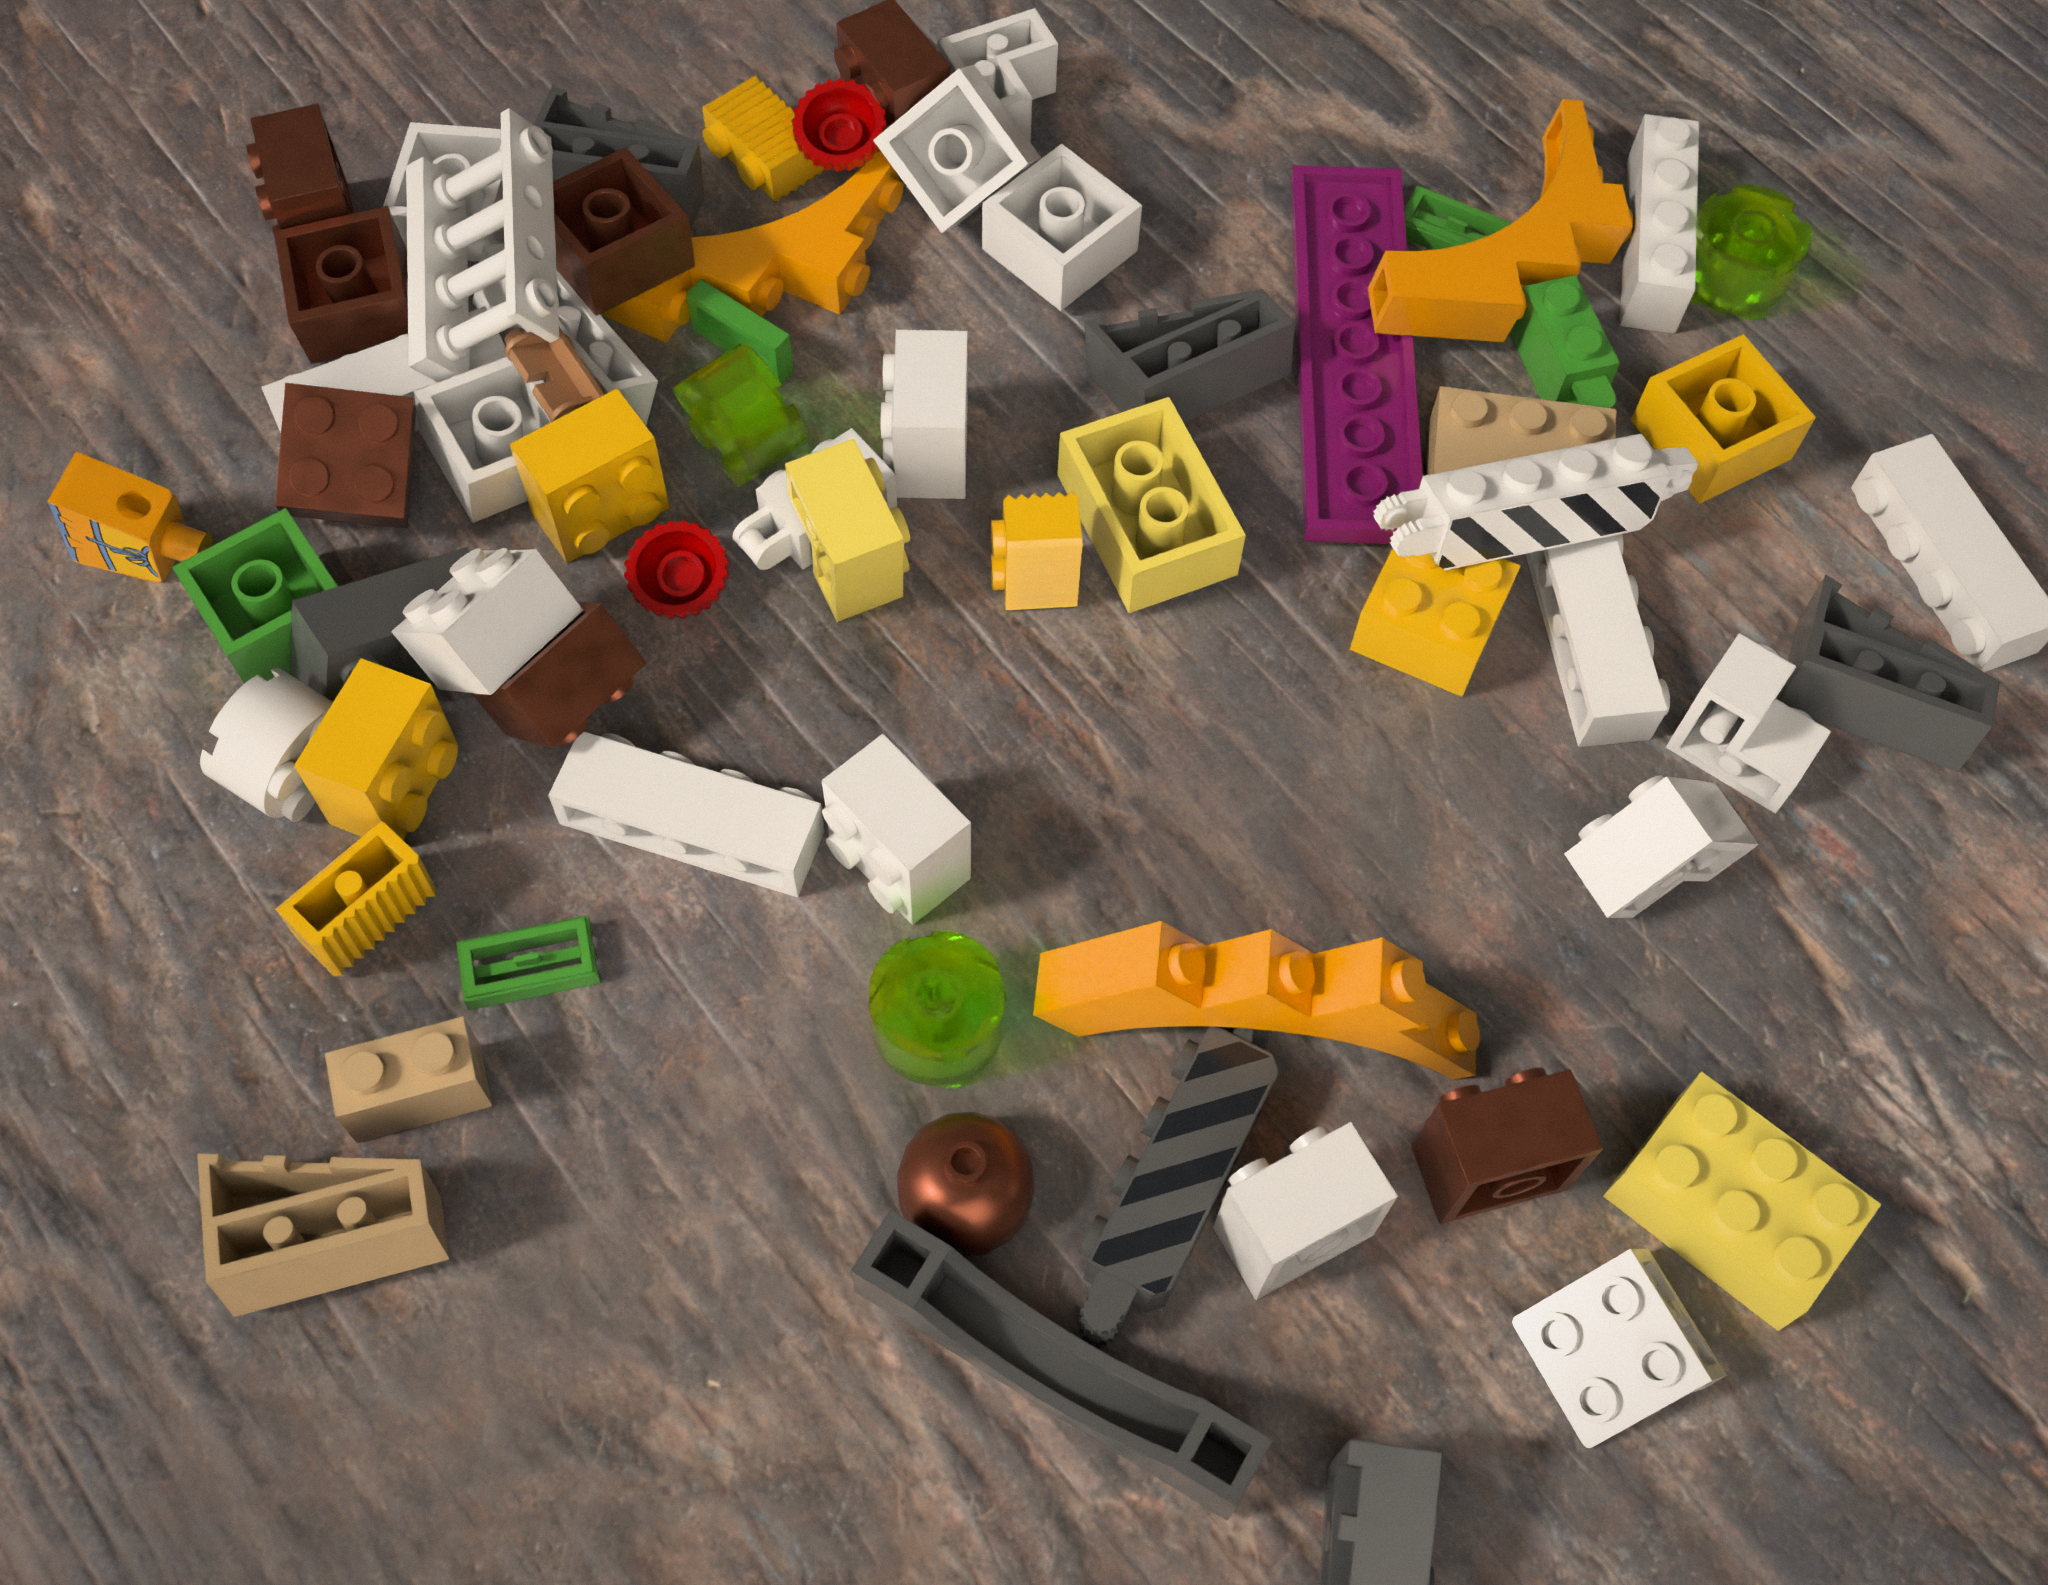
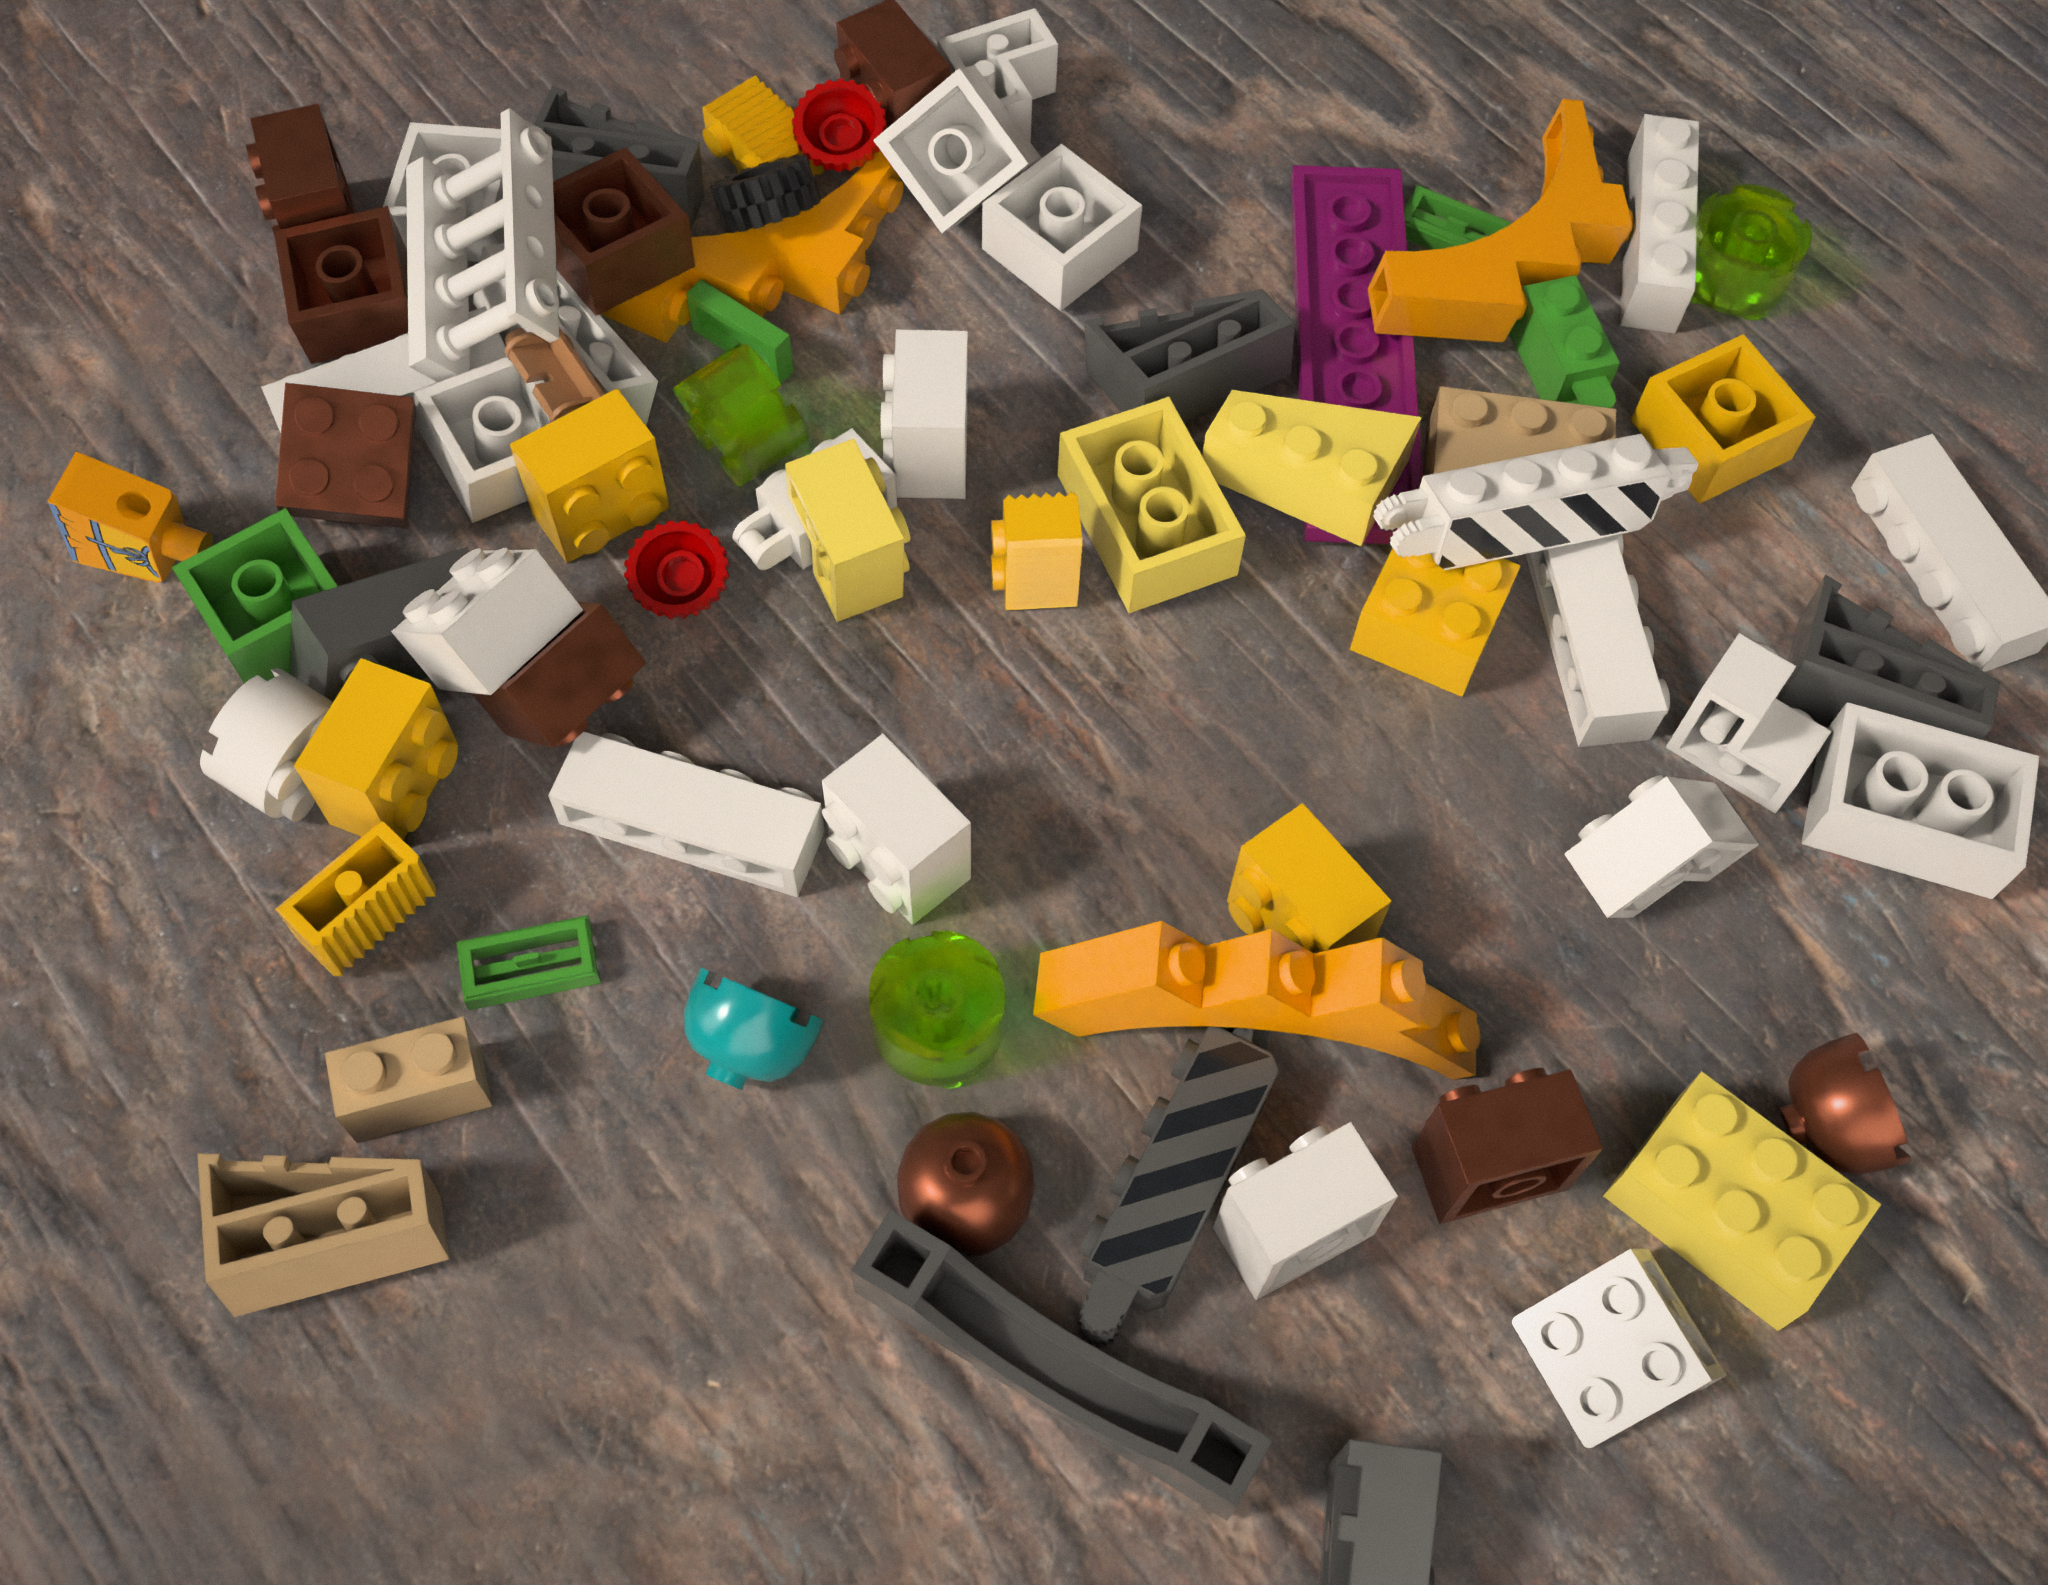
(745, 1031): none -> teal cylinder
(765, 193): none -> black tyre
(1304, 886): none -> yellow brick
(1310, 458): none -> light yellow wedge
(1844, 1110): none -> copper cylinder
(1922, 801): none -> white brick

